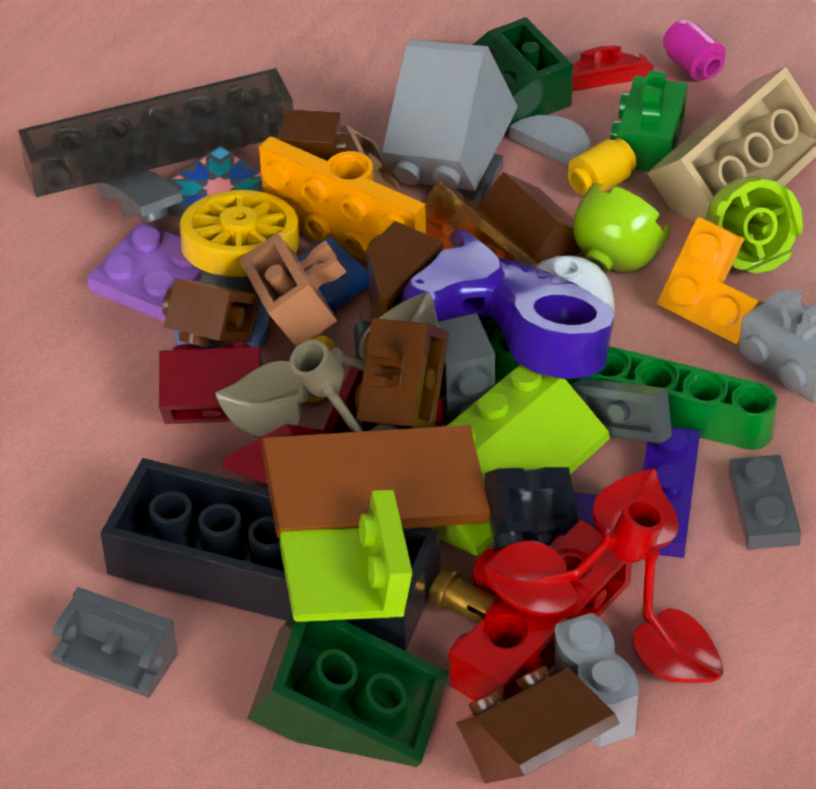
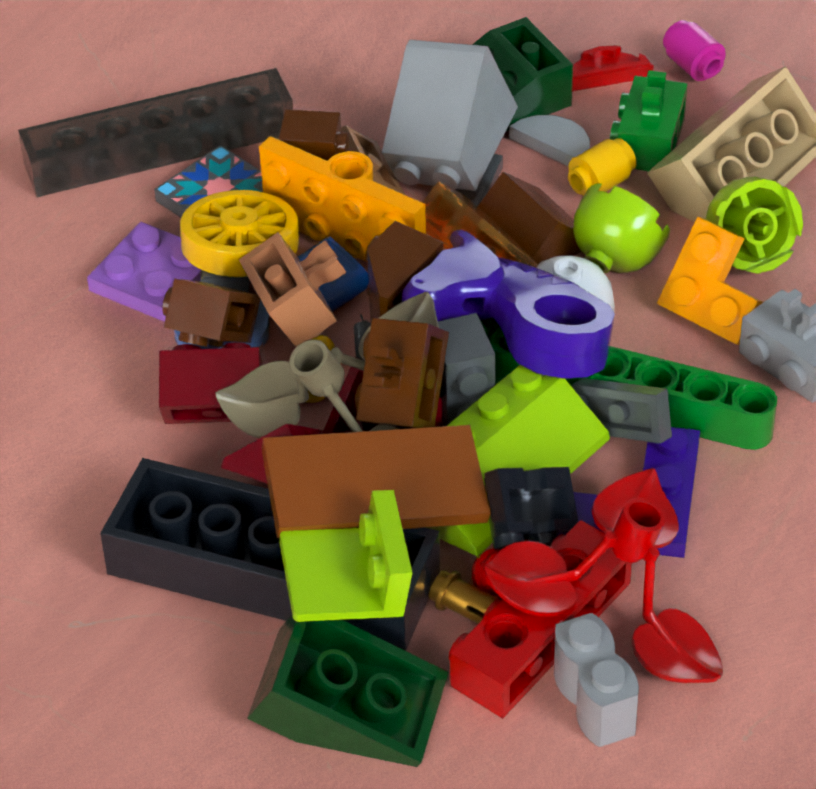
(114, 642): dark grey hinge -> none
(140, 193): dark grey slope -> none
(533, 723): reddish brown slope -> none
(764, 502): dark grey plate -> none

